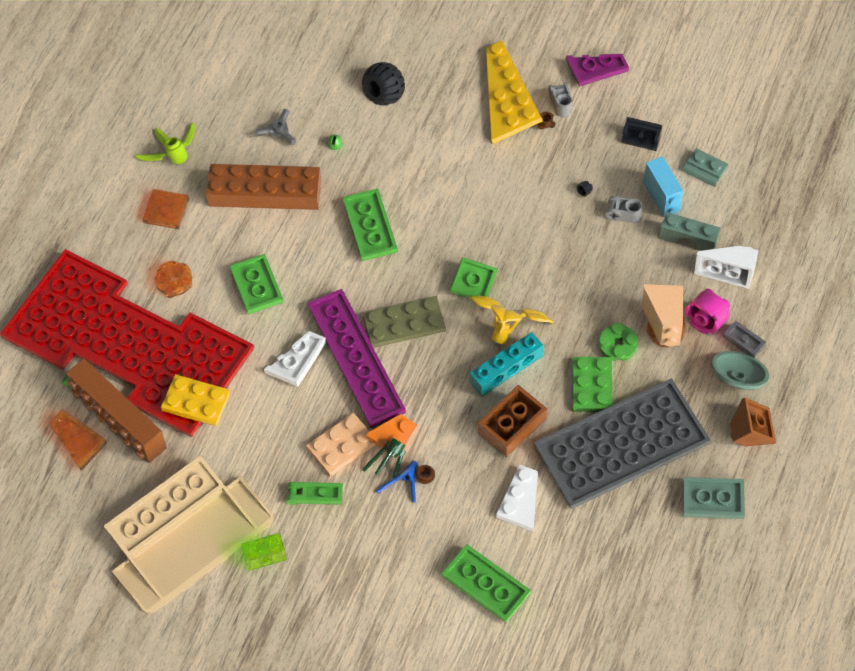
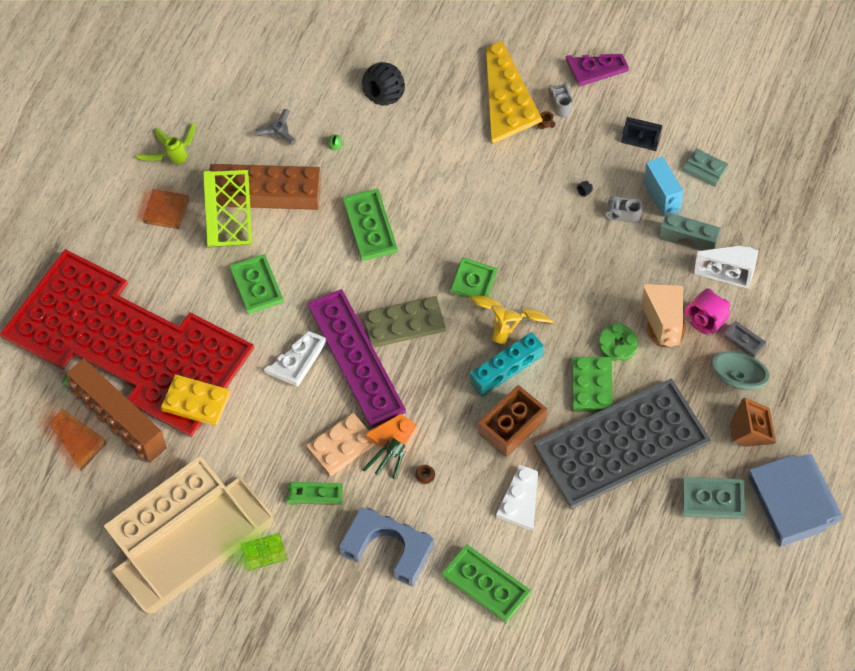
(173, 288): clear orange plate -> none
(211, 209): none -> lime fence
(370, 525): none -> sand blue arch
(407, 474): blue plant -> none
(794, 498): none -> sand blue piece

